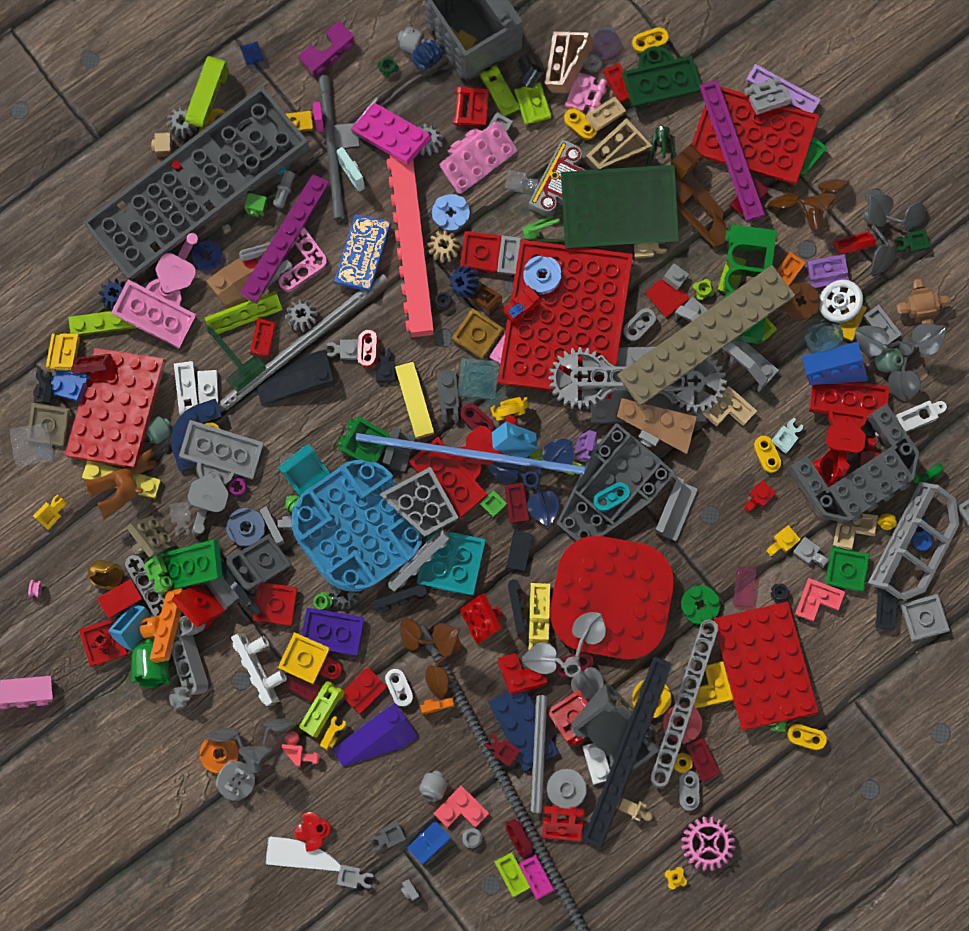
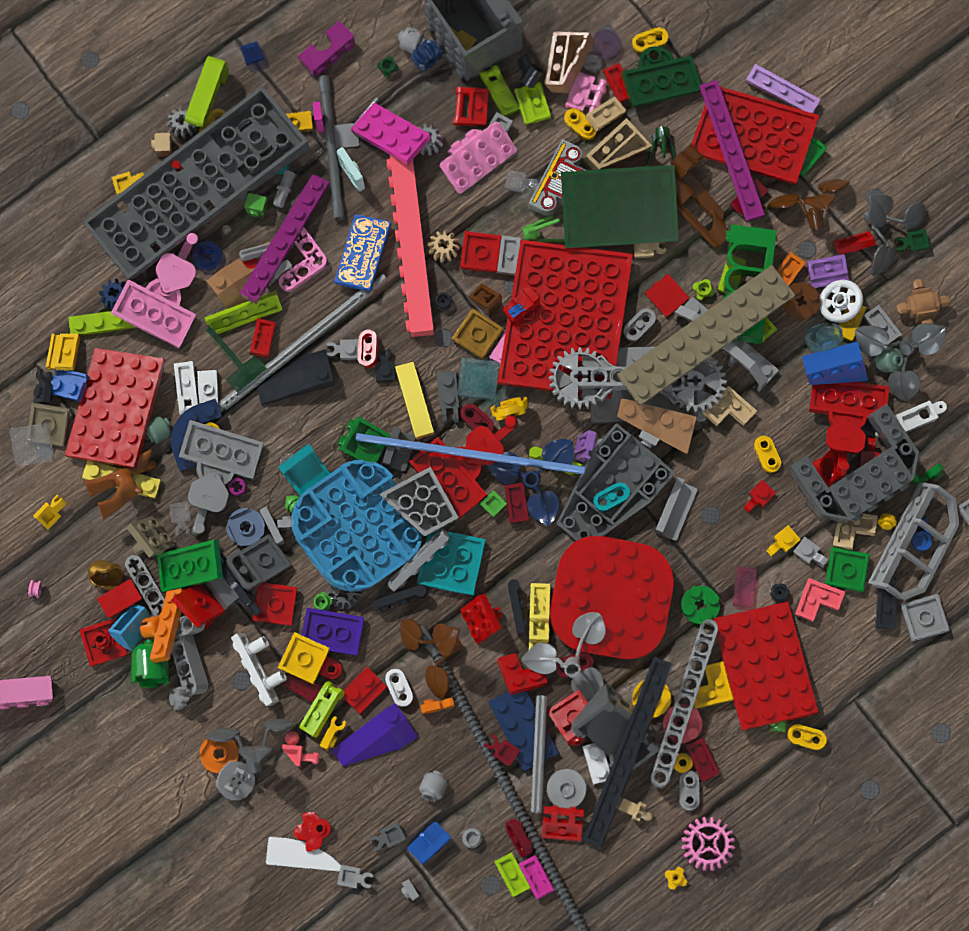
(92, 363): dark red plate -> none
(124, 180): none -> yellow plate
(155, 570): bright green plate -> none
(303, 321): light grey gear -> none
(443, 205): light blue plate -> none
(461, 803): coral plate -> none
(464, 281): dark blue gear -> none
(514, 440): dark azure brick -> none
(519, 551): black tile -> none
(542, 264): light blue plate -> none
(675, 276): light grey plate -> none
(768, 99): light grey plate -> none
(786, 436): light aqua plate -> none

